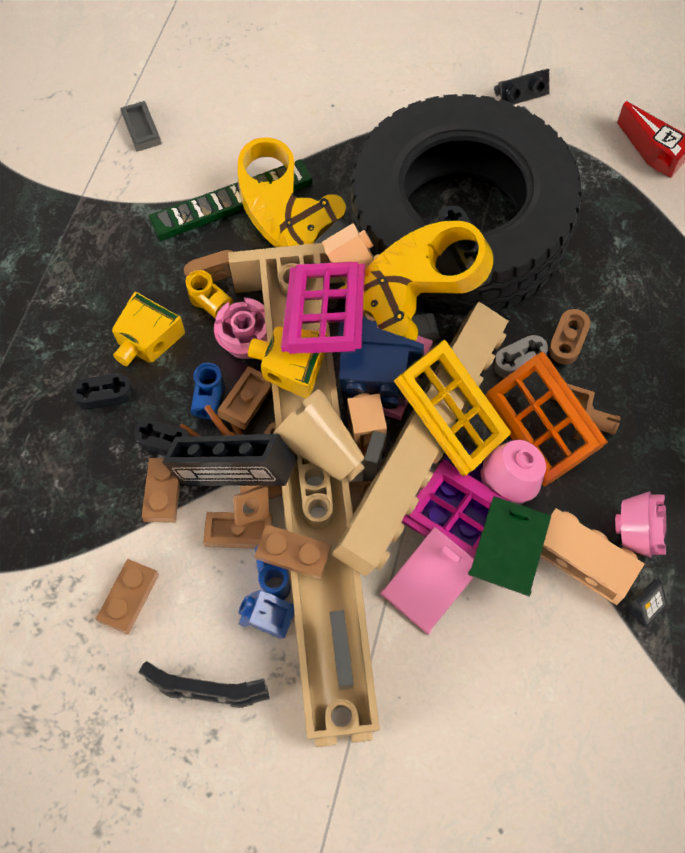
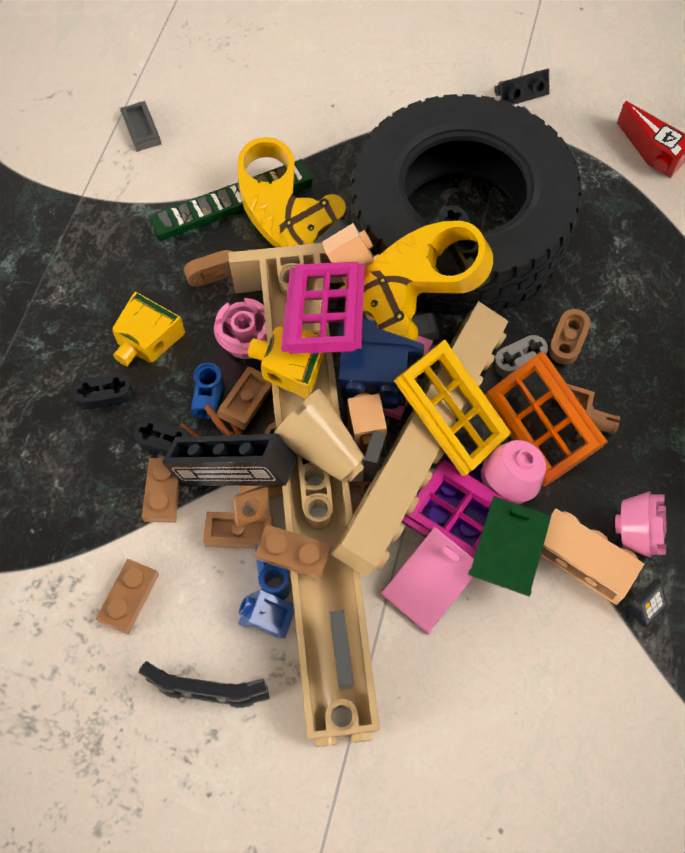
(209, 298): yellow piece -> none

